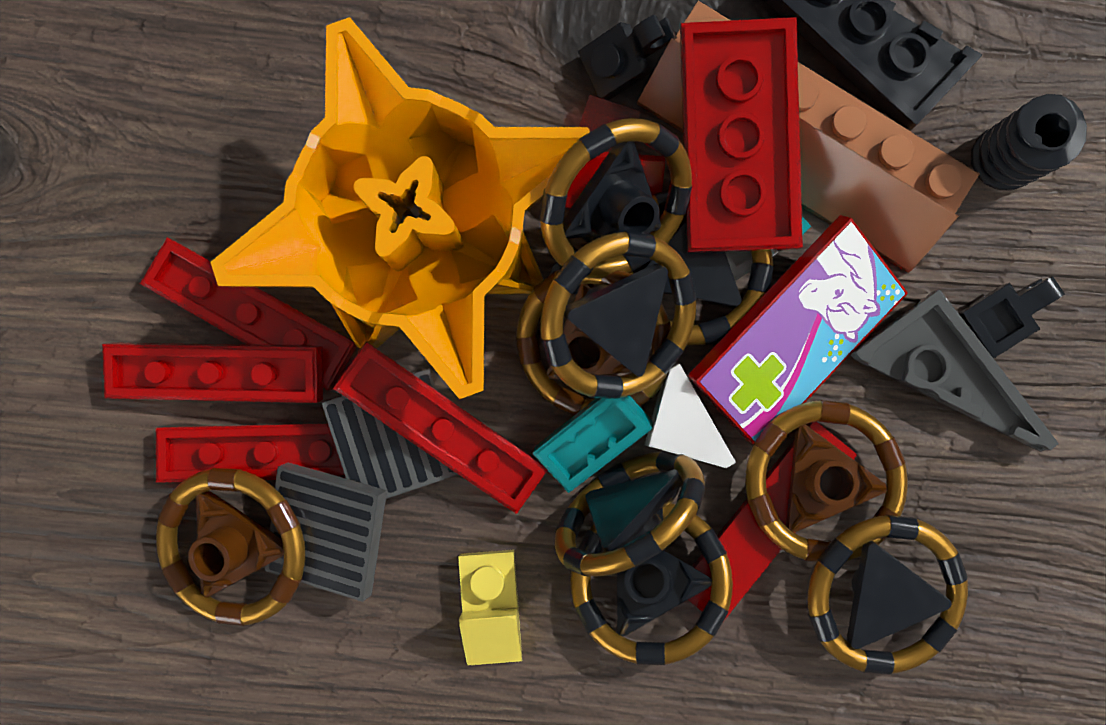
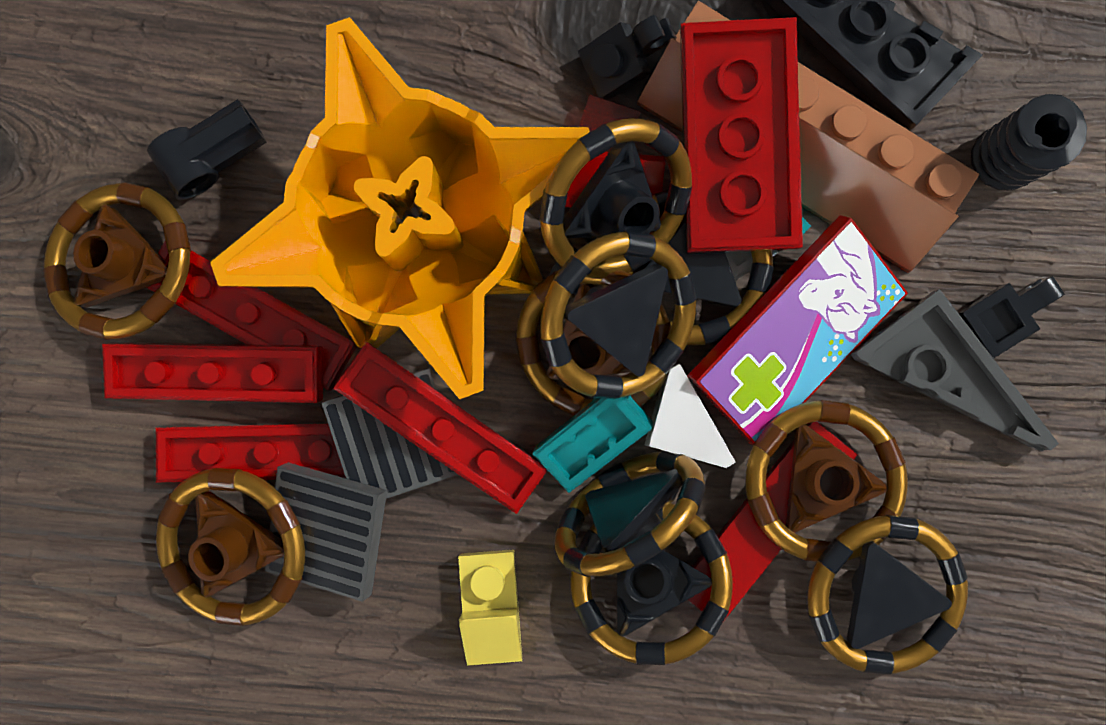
(115, 261): none -> reddish brown piece
(195, 155): none -> black piece

